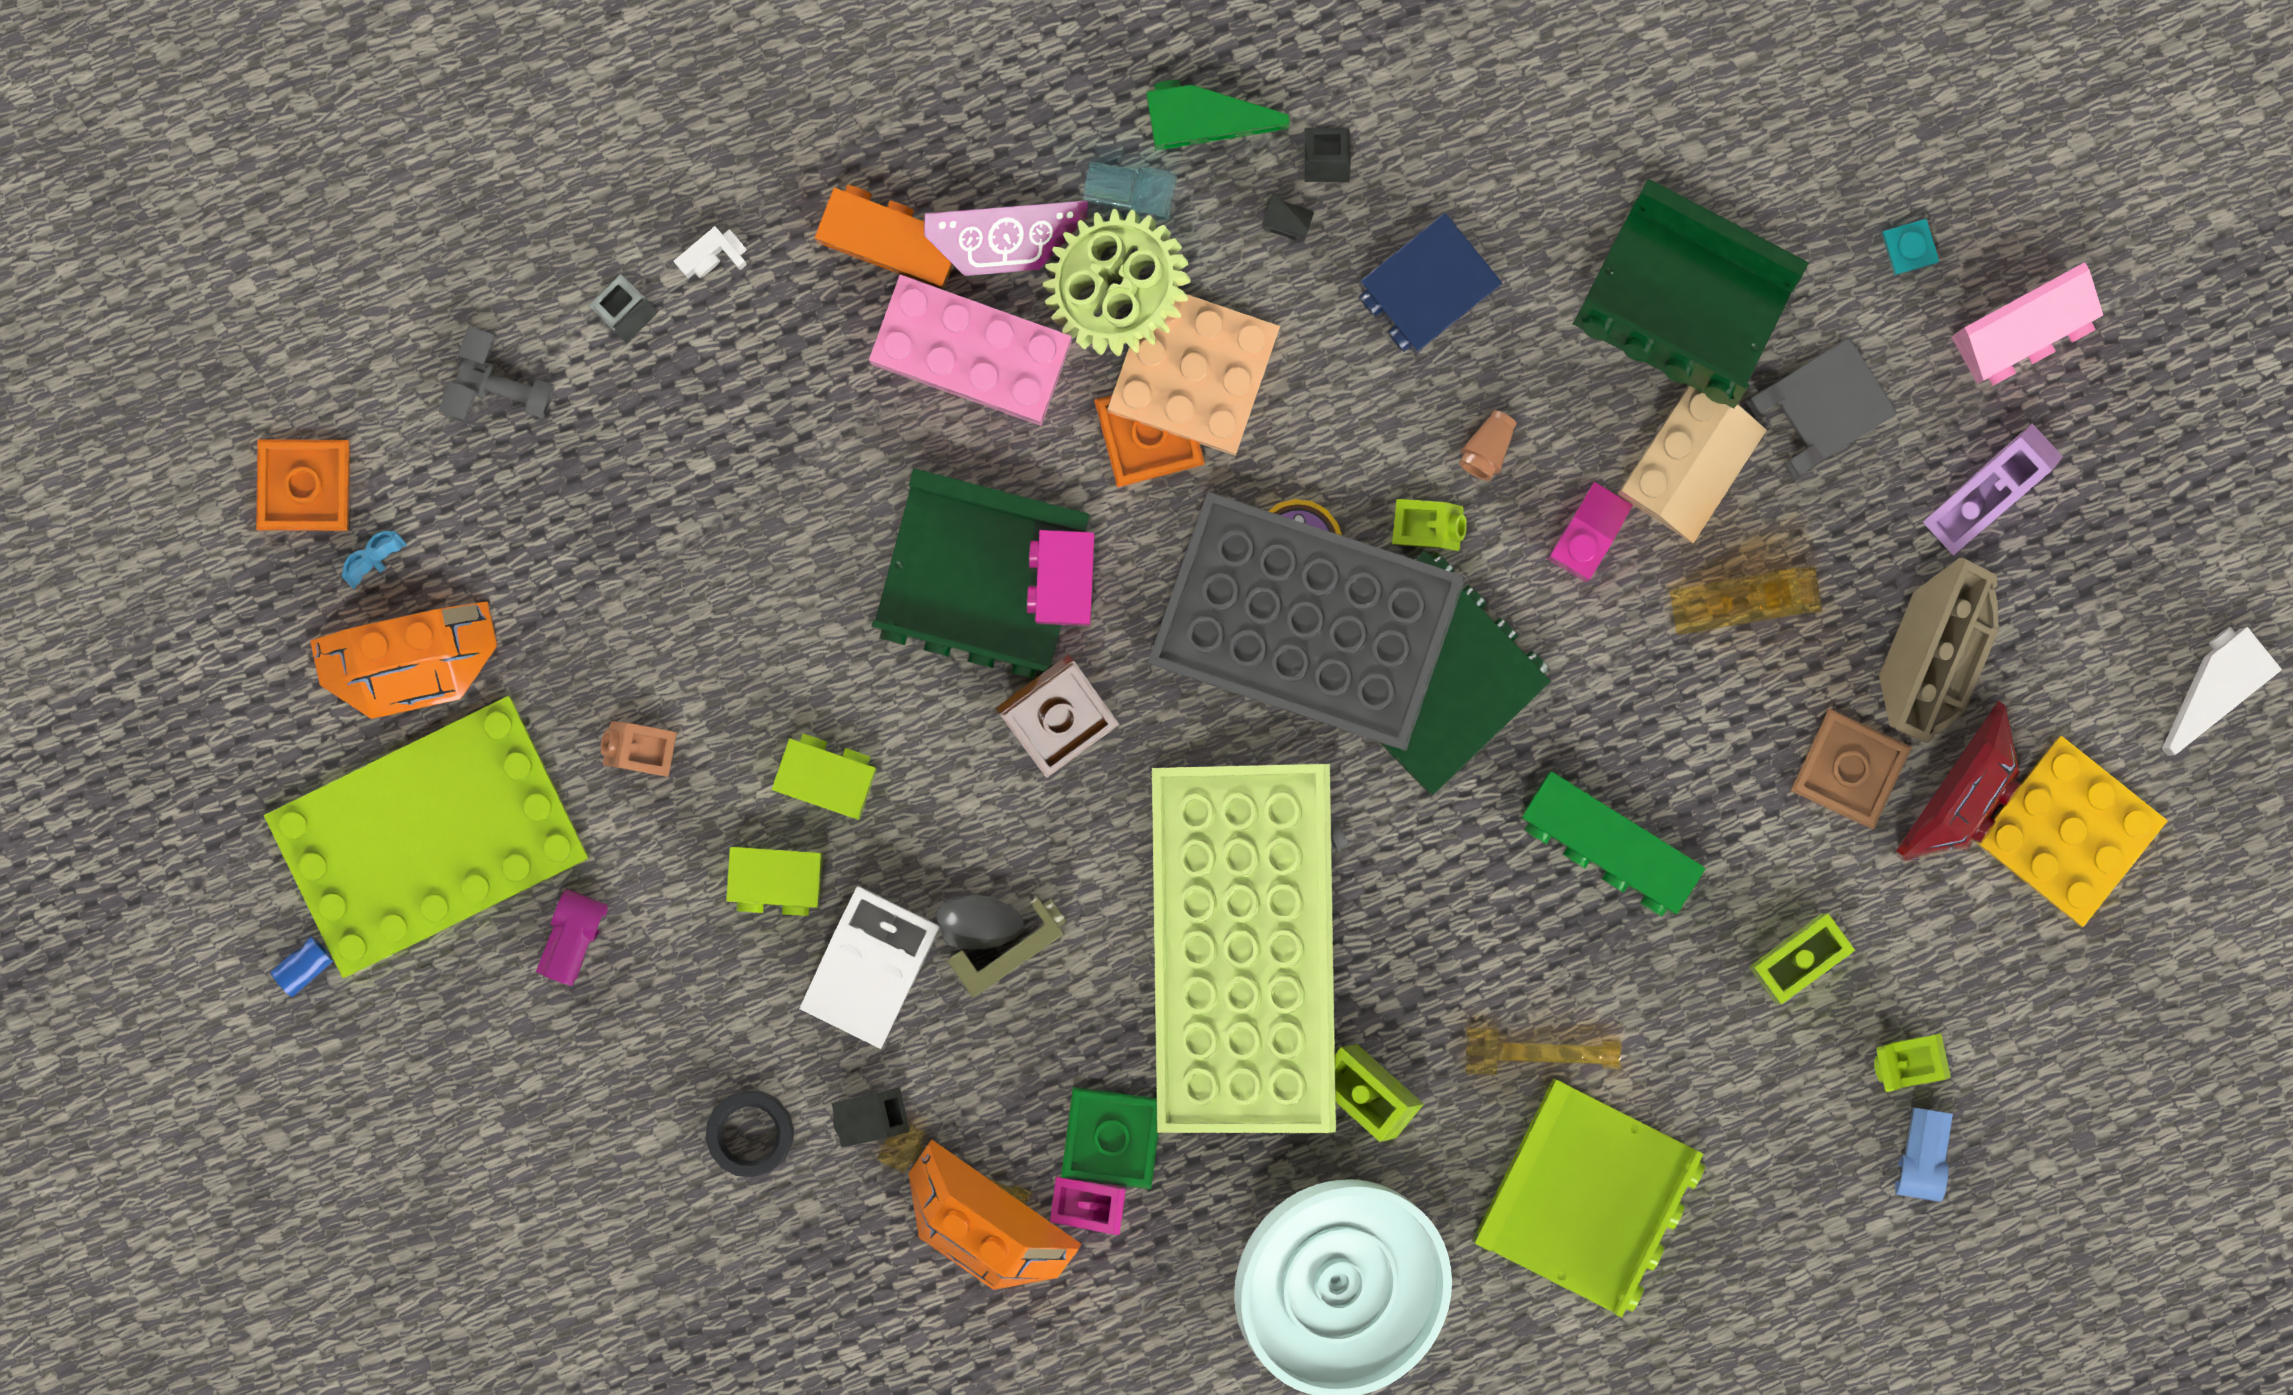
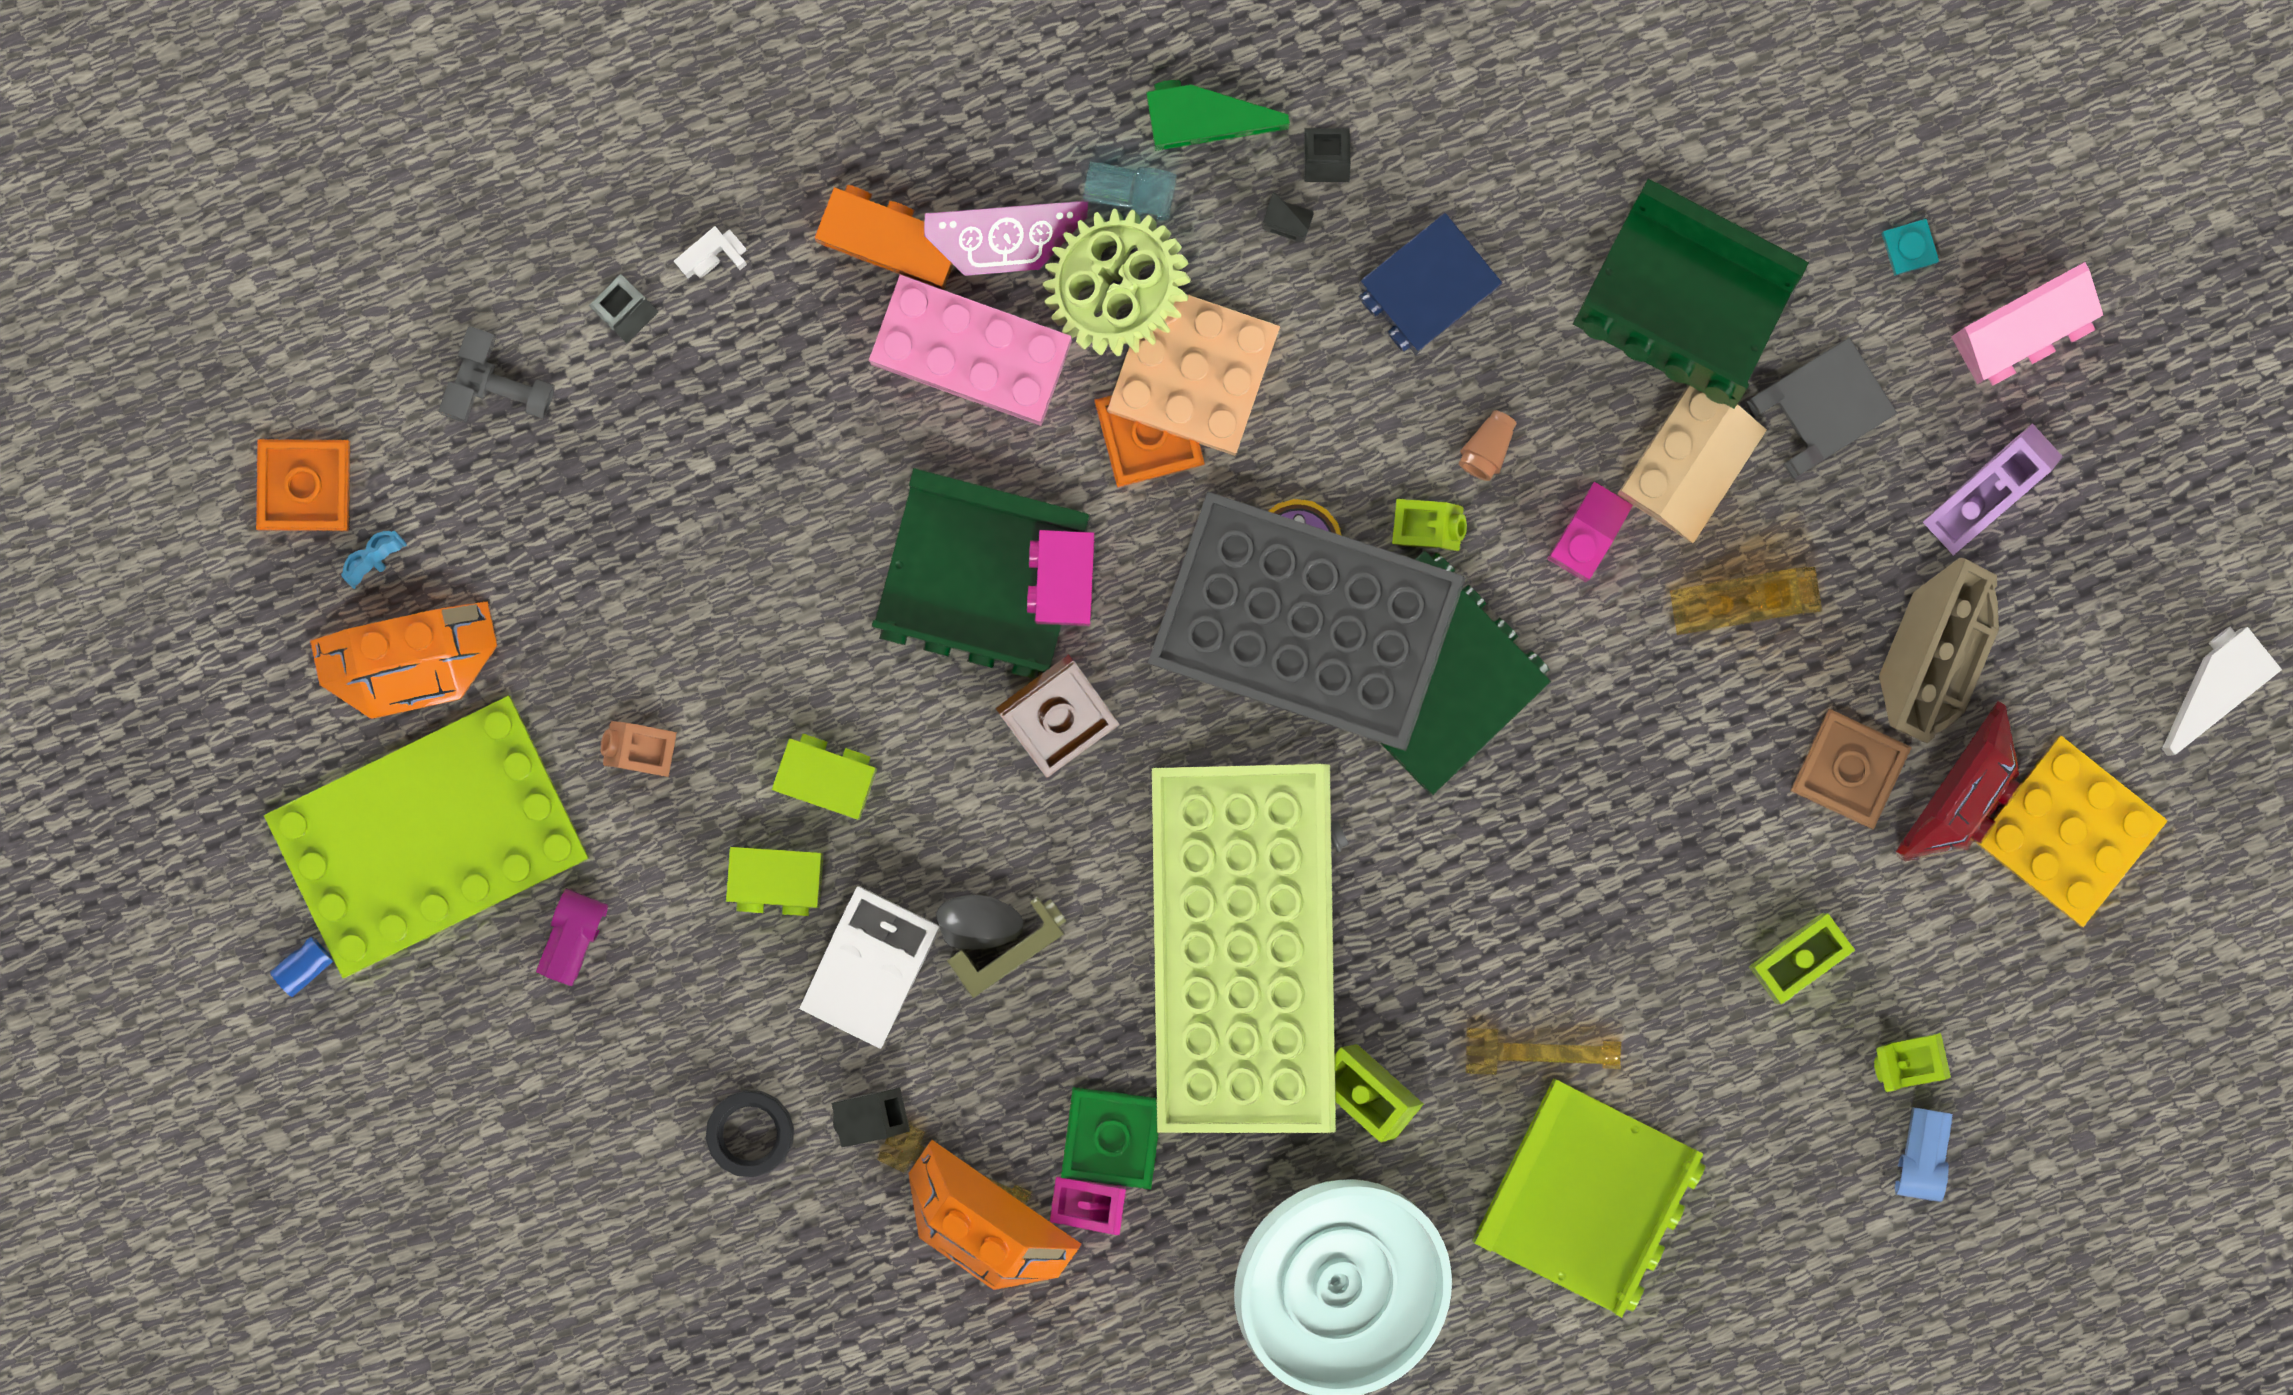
(1611, 843): green brick -> none

